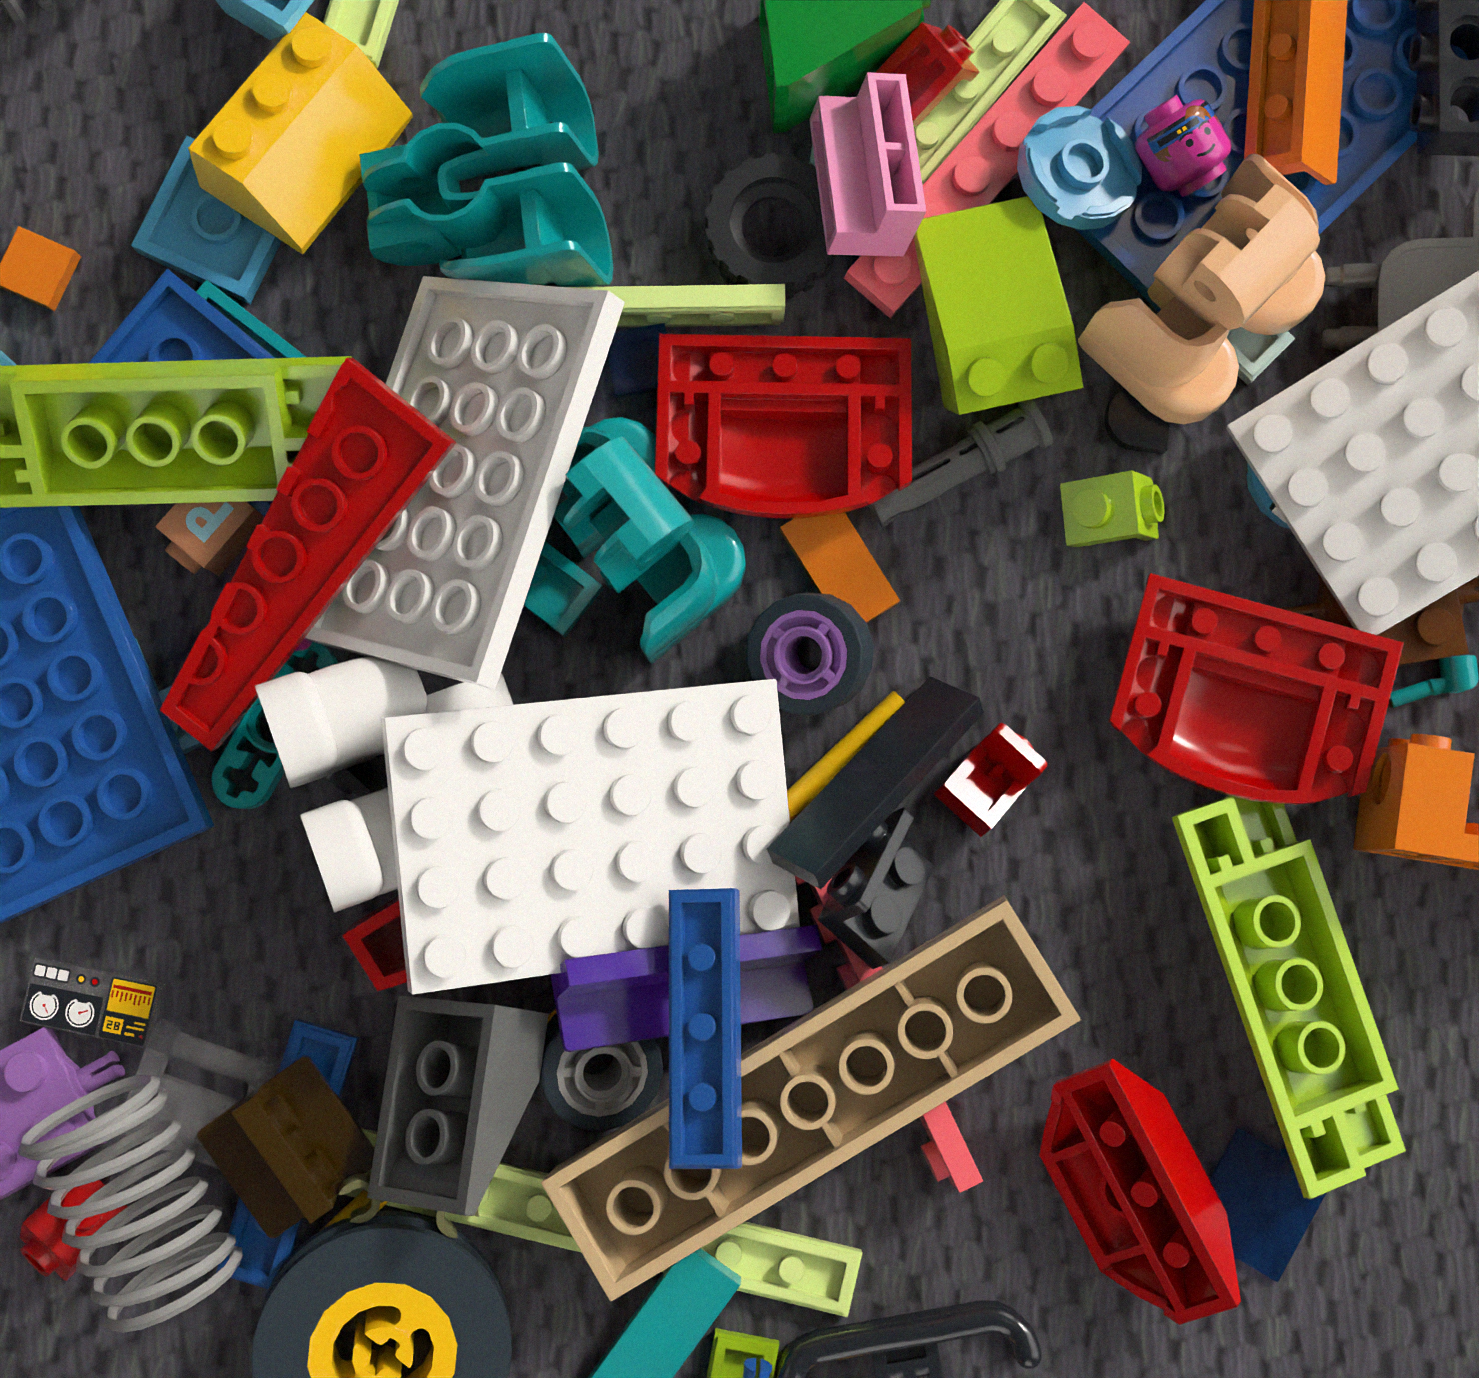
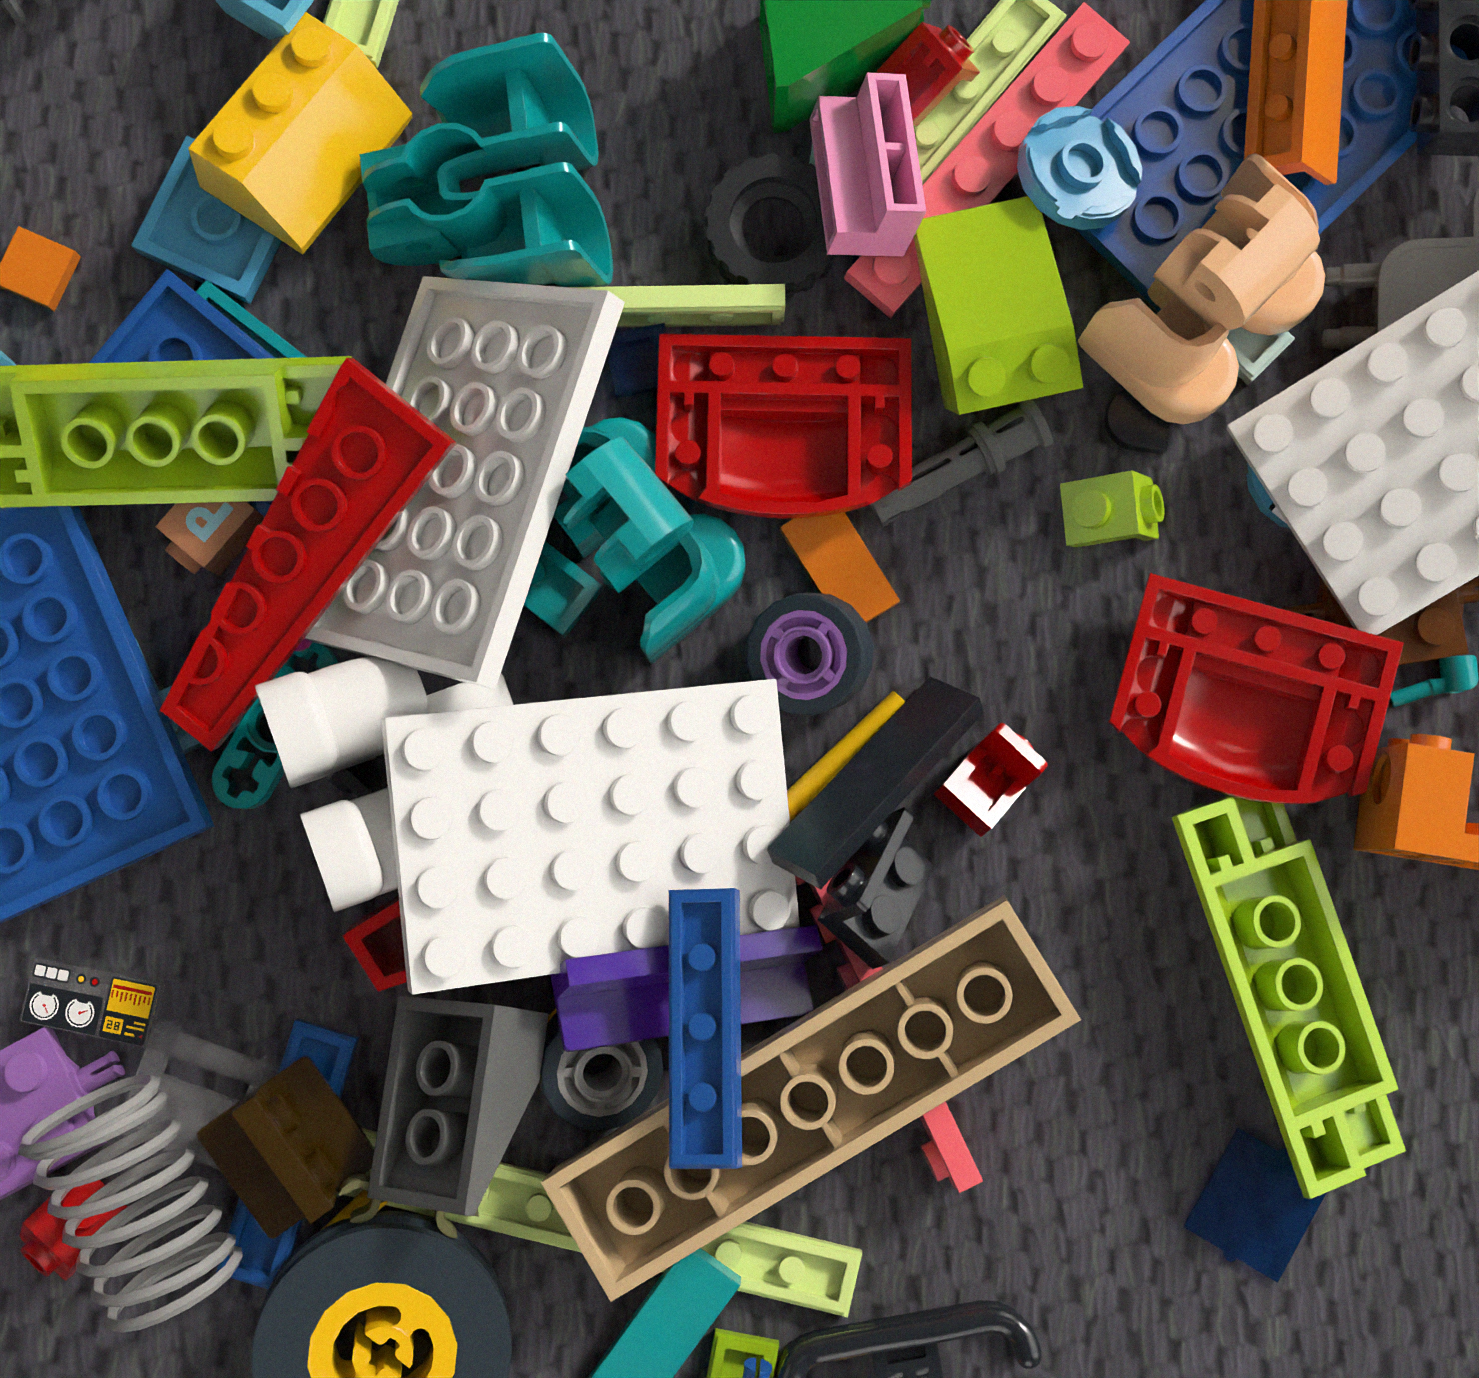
(1139, 1192): red wedge -> none
(1183, 145): dark pink head -> none

